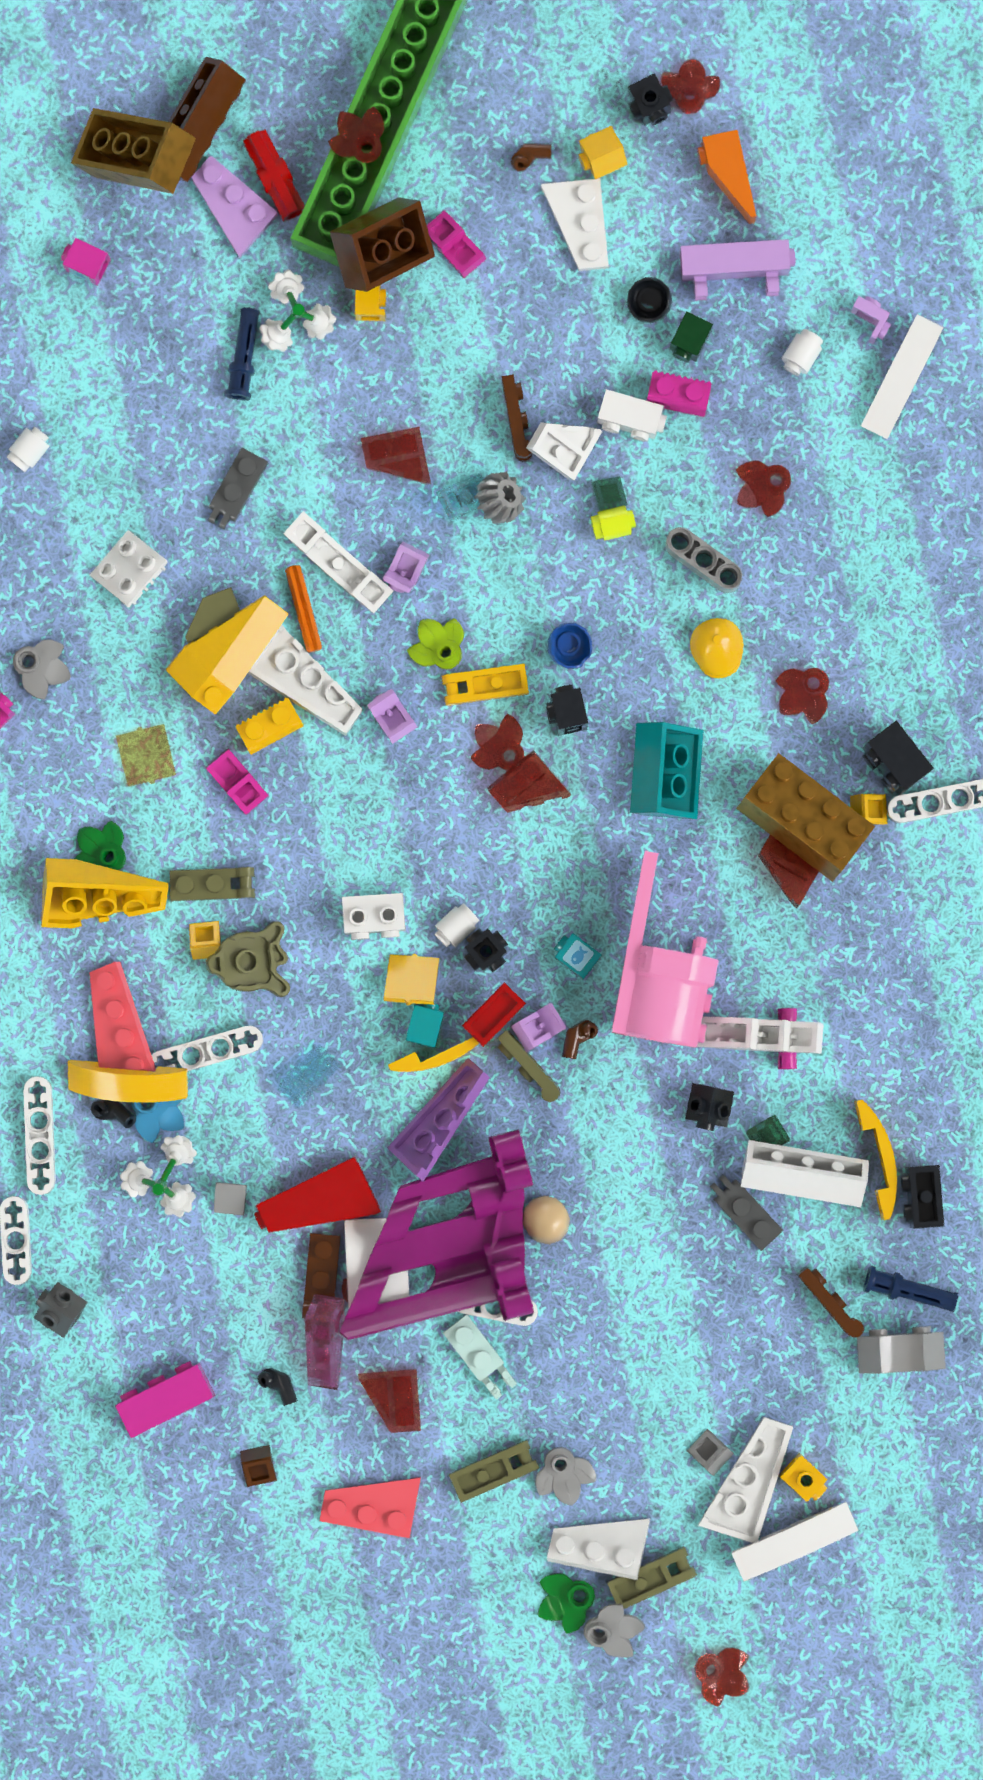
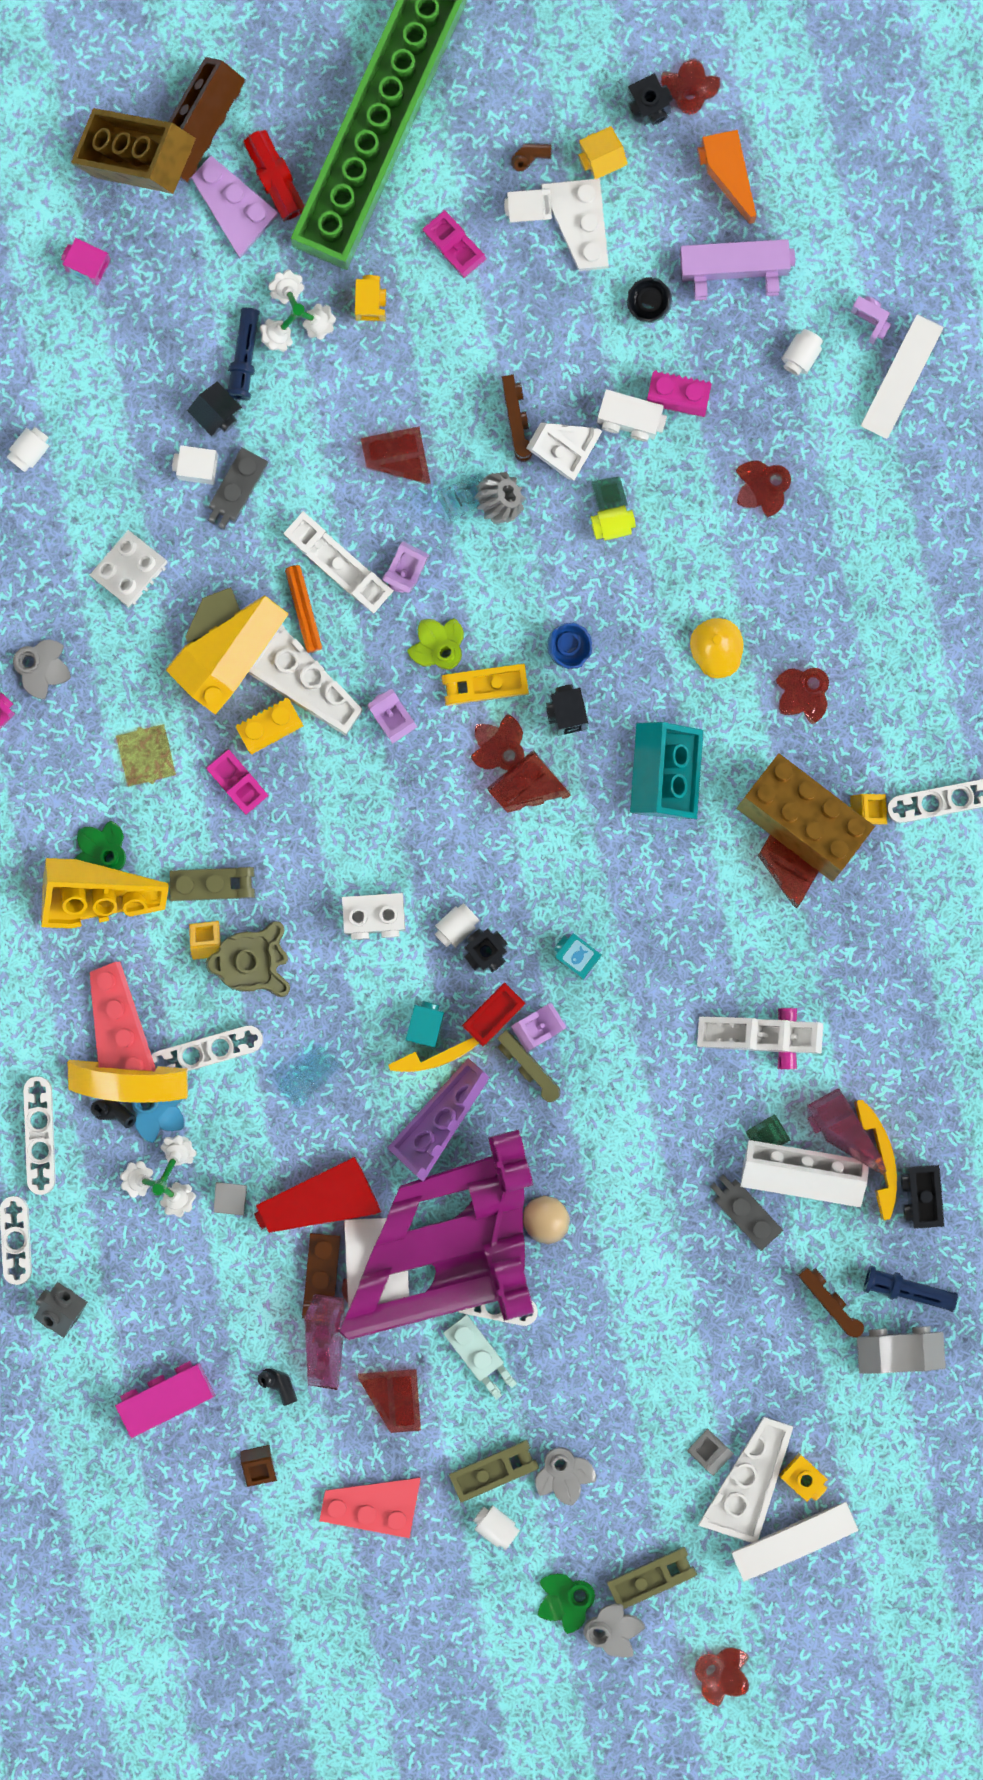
(195, 464): none -> white brick
(215, 409): none -> black brick
(357, 132): clear red plate -> none
(382, 244): reddish brown brick -> none
(411, 979): yellow piece -> none
(496, 1527): none -> white brick
(528, 205): none -> white brick
(576, 1035): reddish brown arm -> none
(602, 1548): white wing -> none
(662, 988): bright pink piece -> none
(690, 337): dark green brick -> none
(698, 546): light grey beam -> none
(709, 1106): black brick -> none
(843, 1130): none -> clear pink slope
(896, 759): black brick -> none

